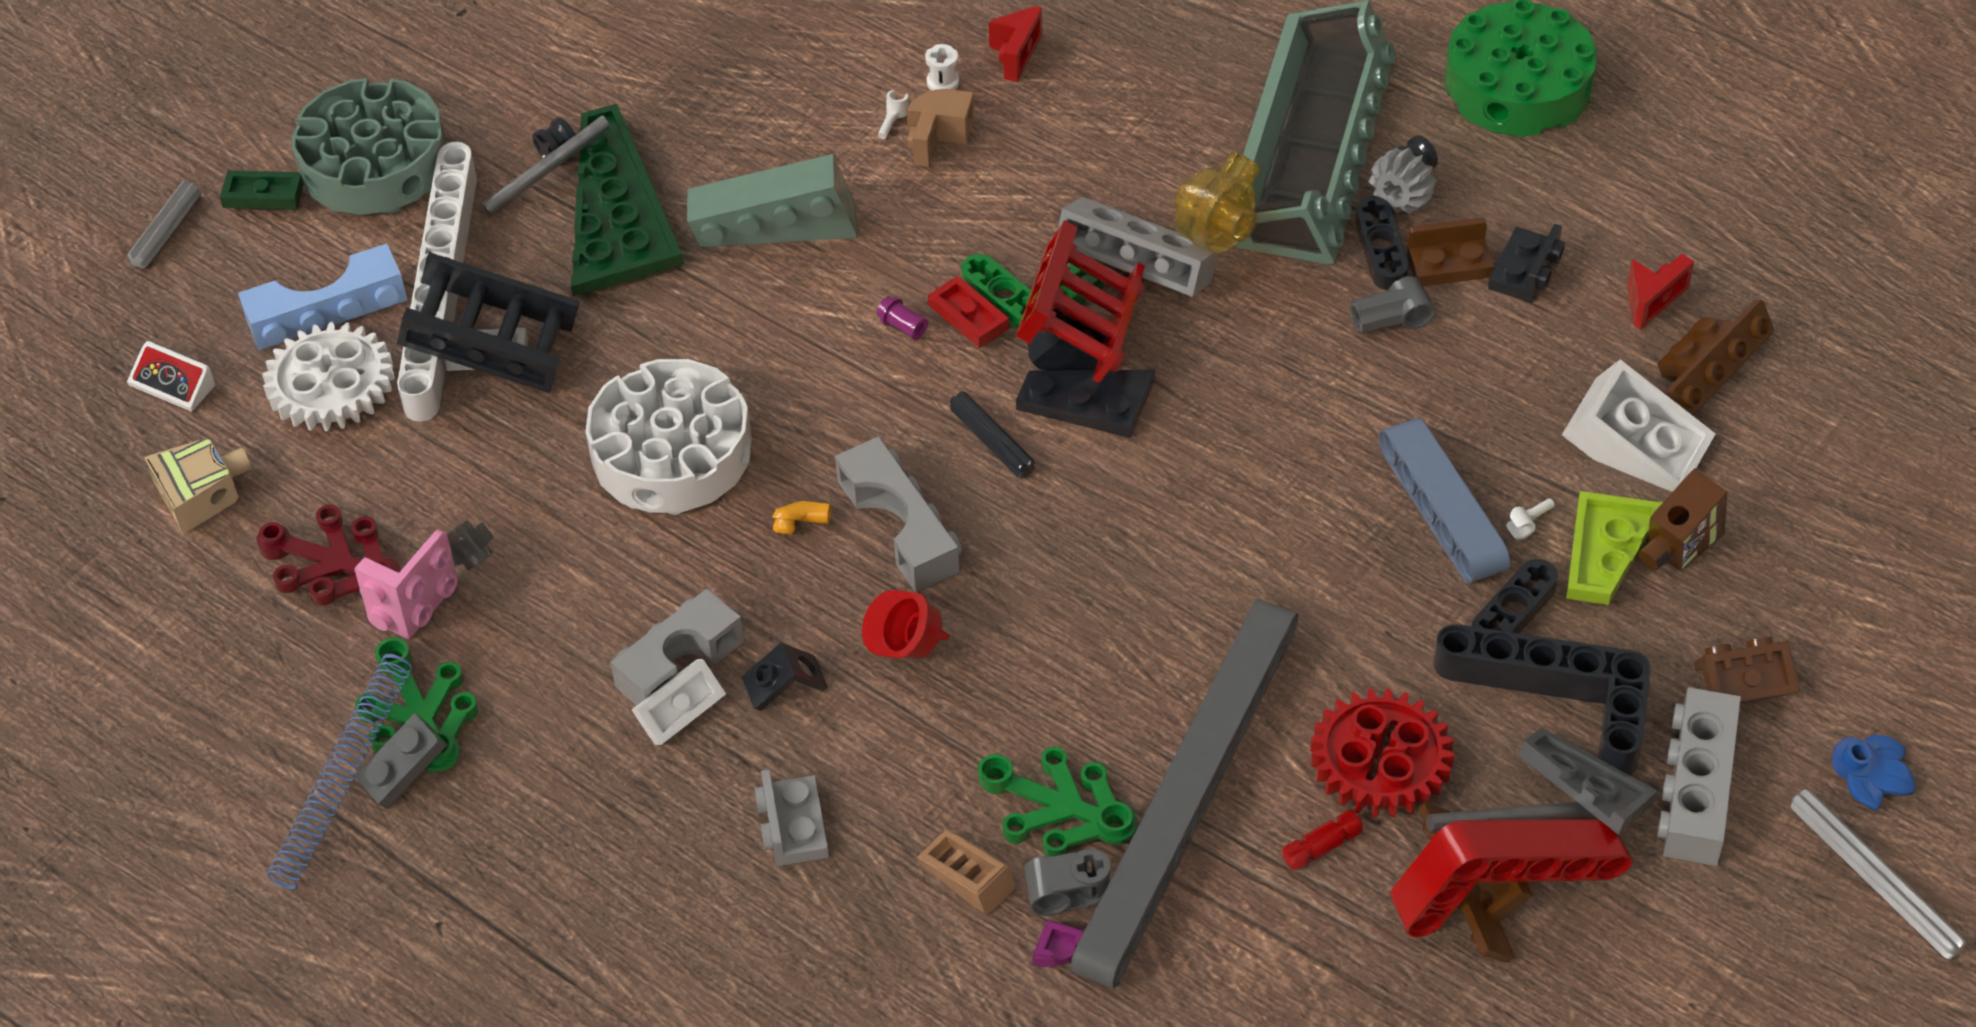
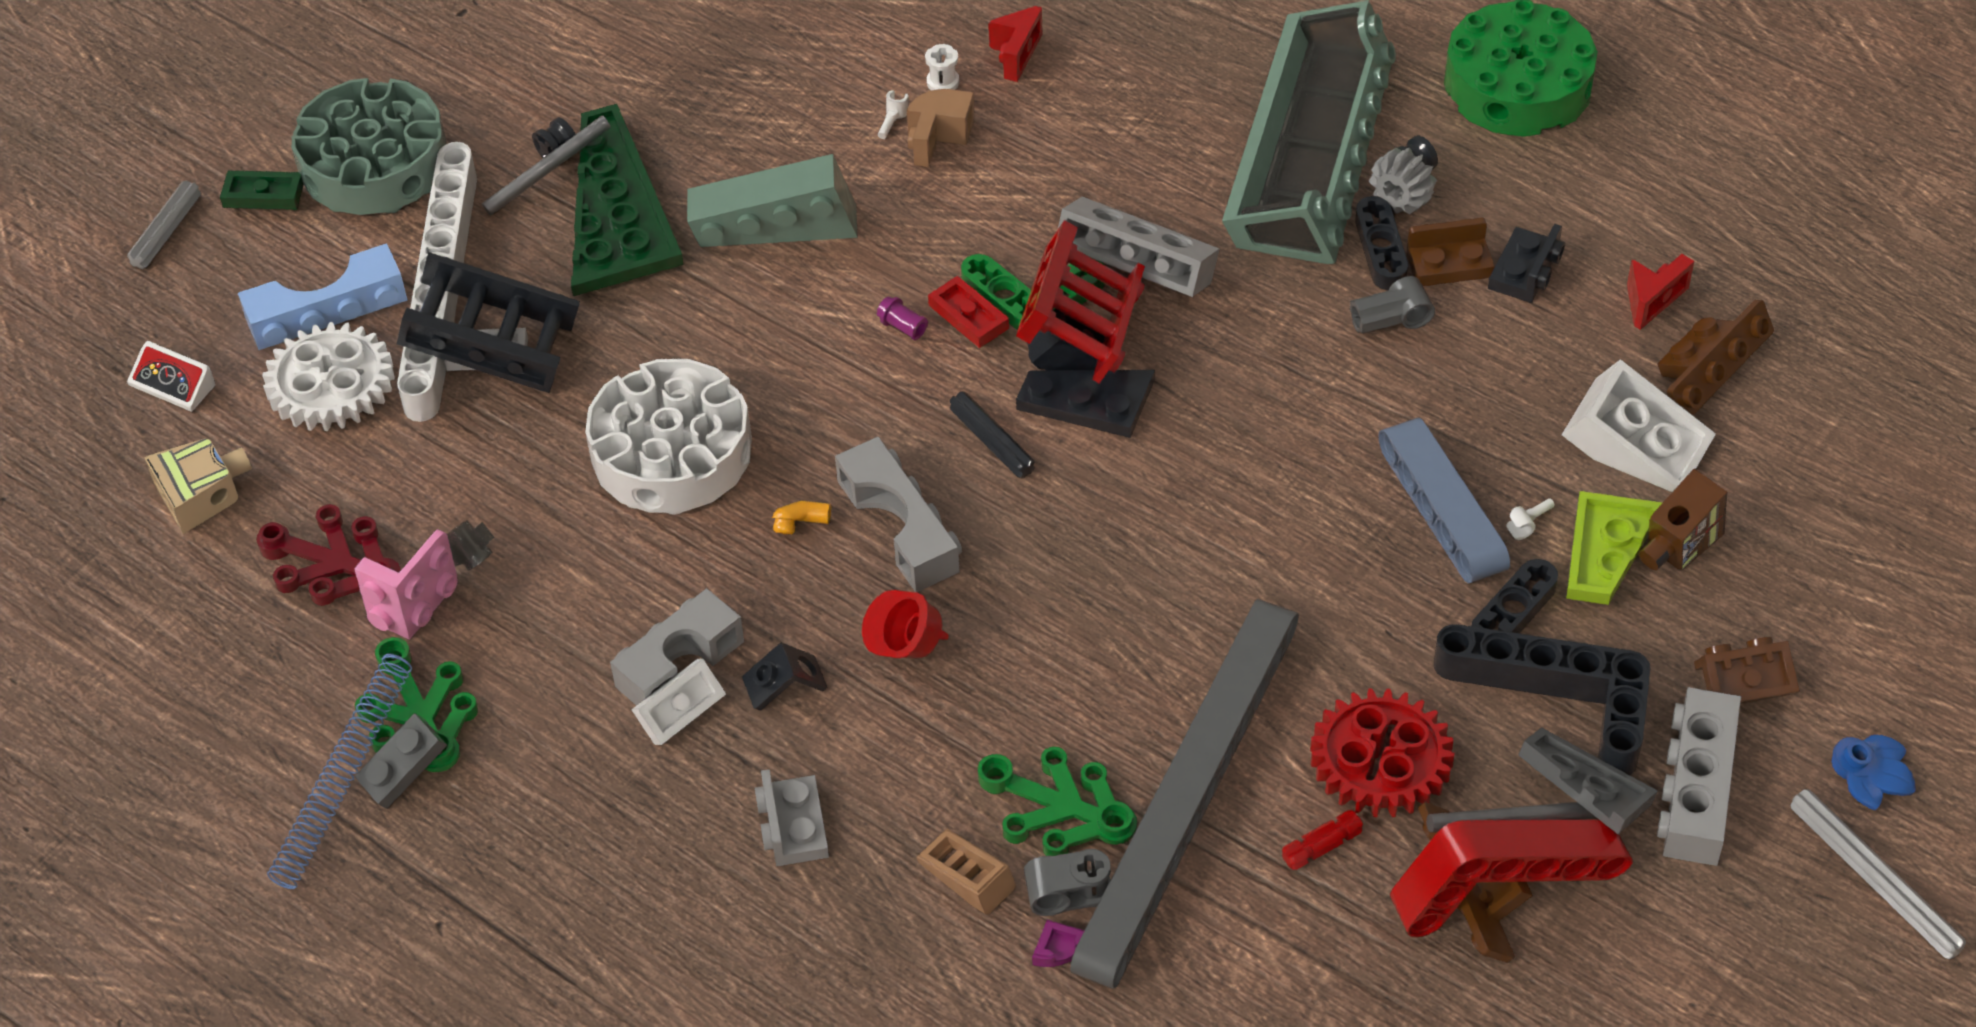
(1218, 204): clear yellow piece -> none

